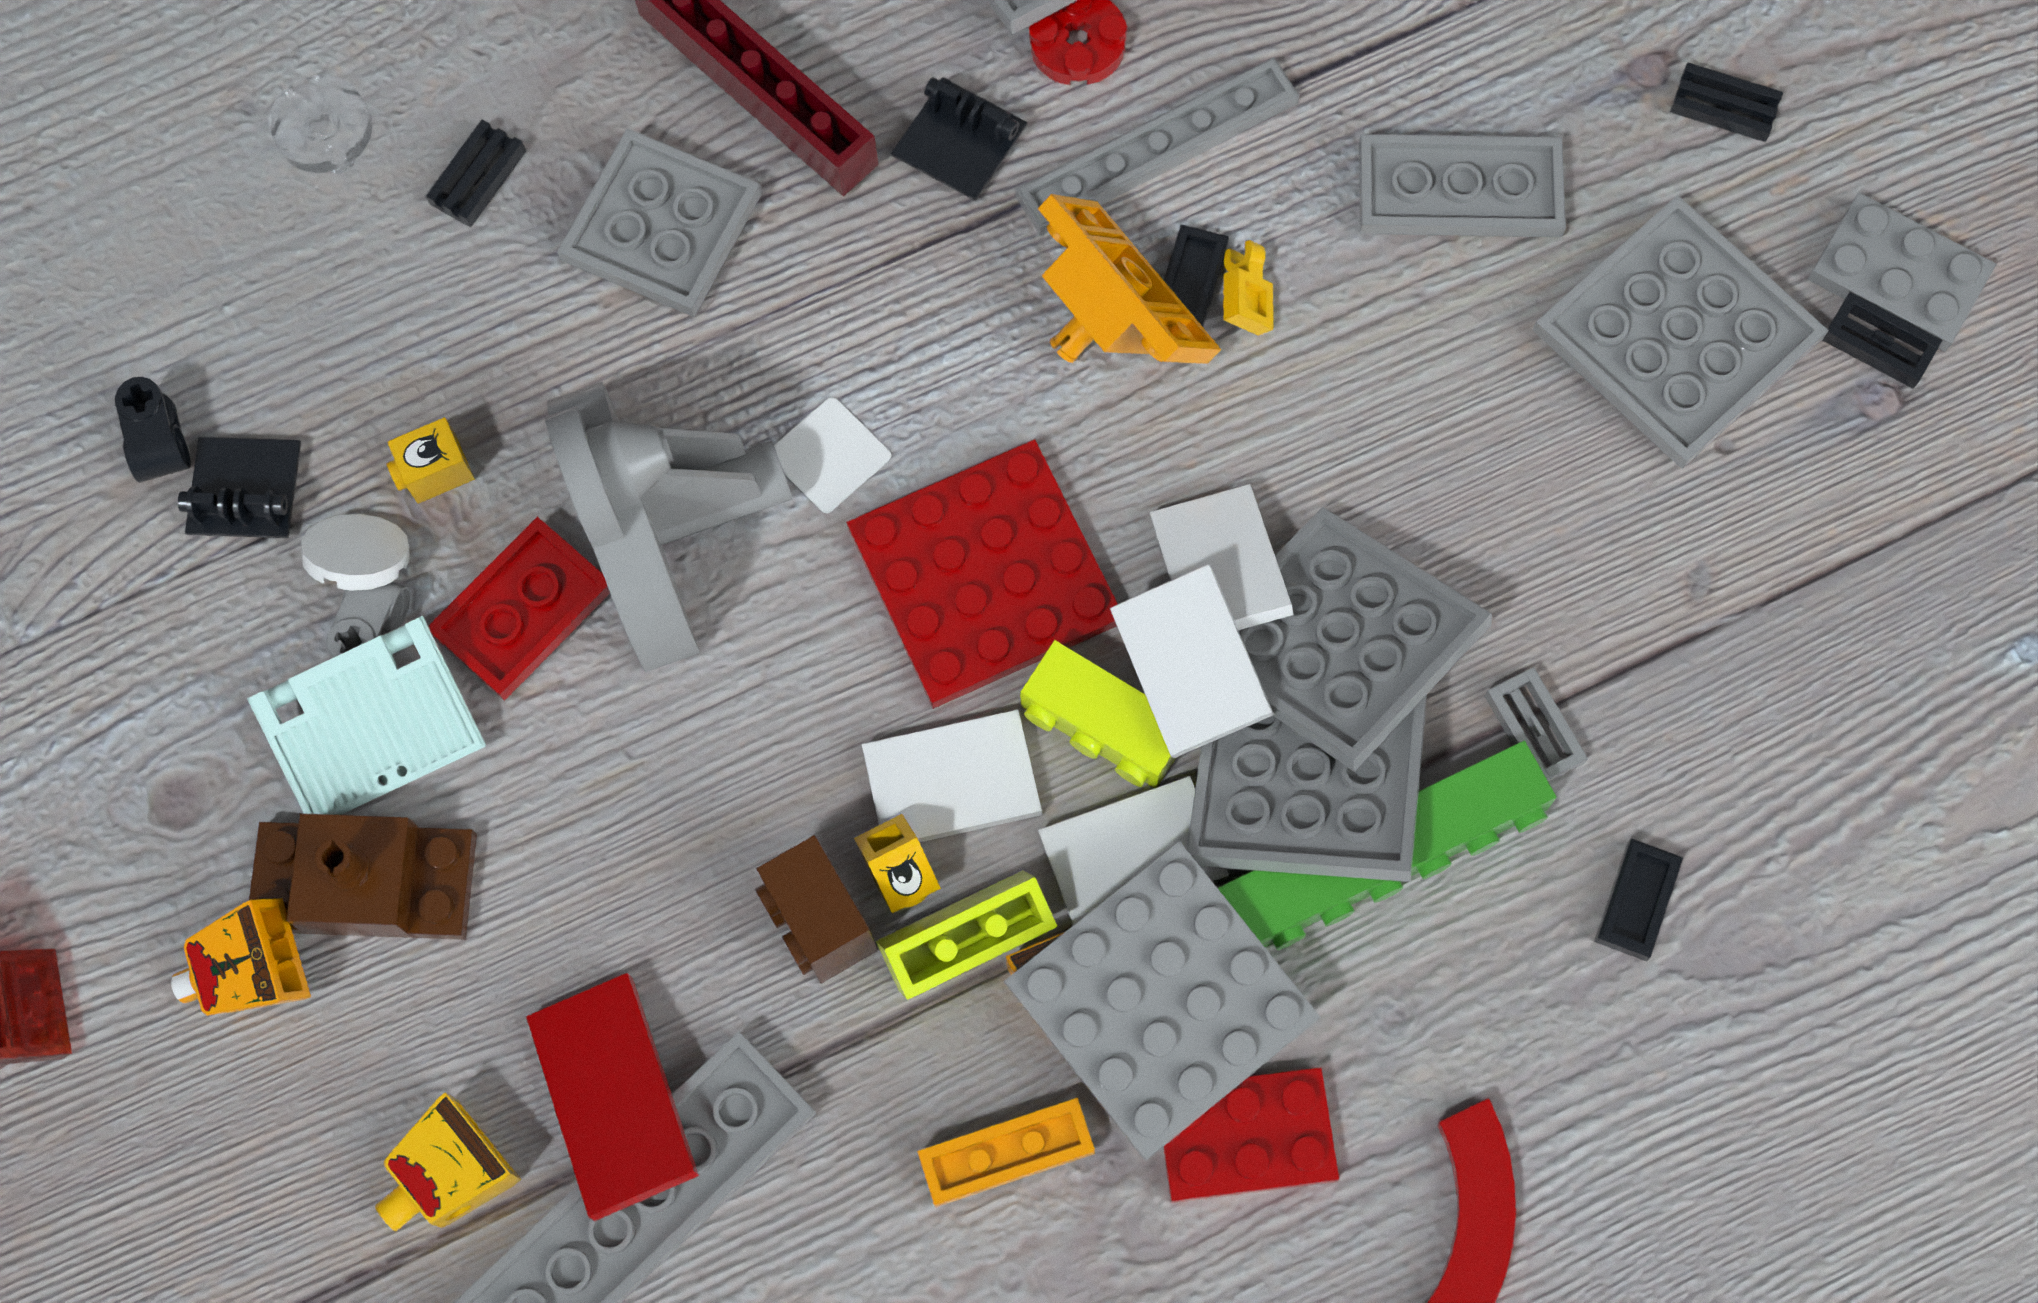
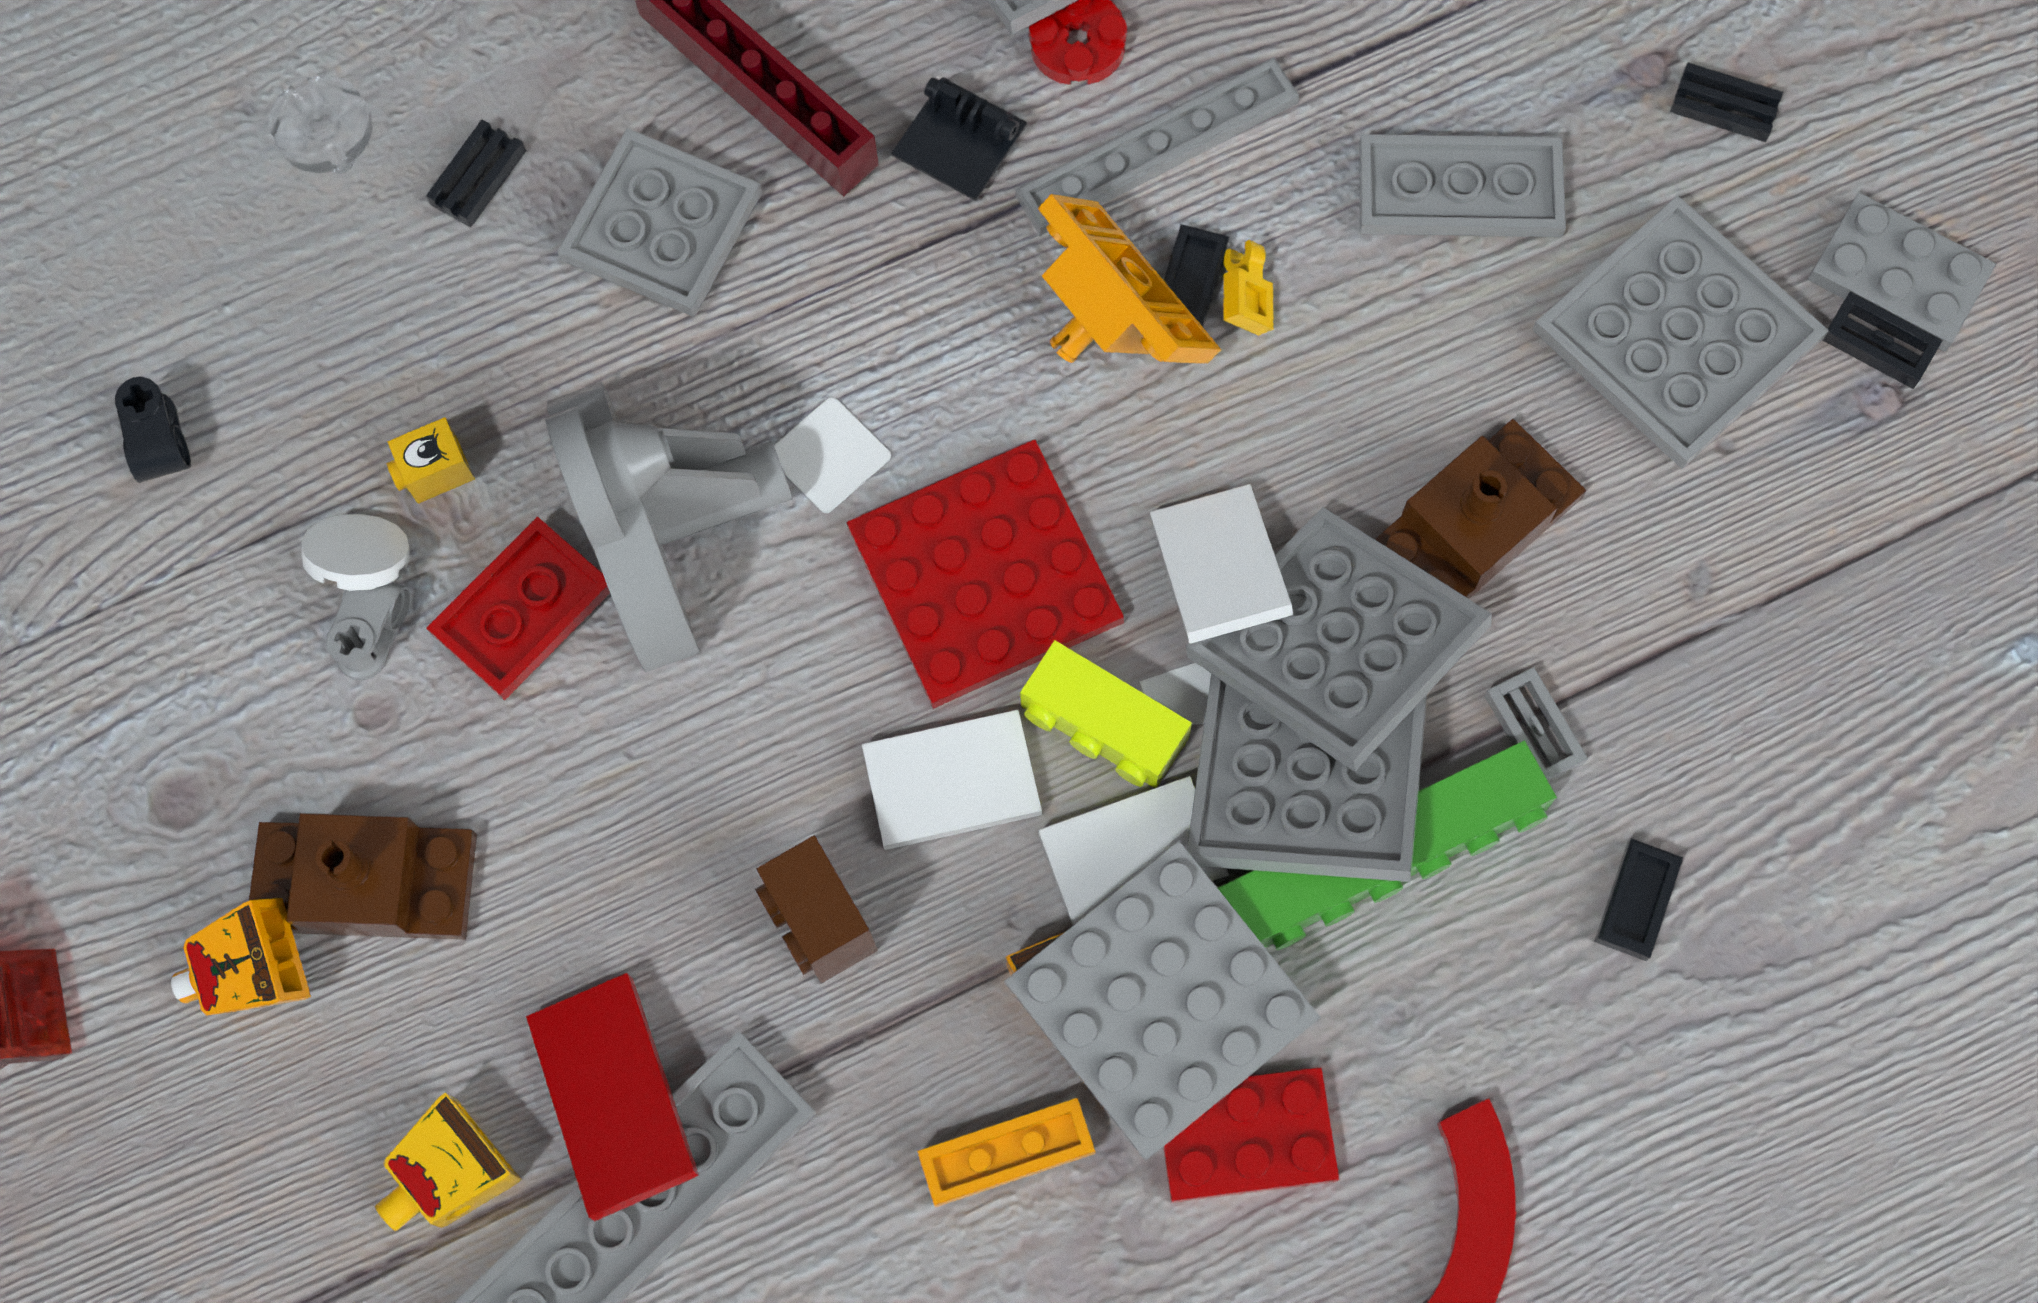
(241, 487): black hinge -> none
(367, 722): light aqua window -> none
(897, 863): yellow brick -> none
(966, 934): neon yellow brick -> none
(1191, 661): white tile -> none
(1483, 510): none -> reddish brown brick

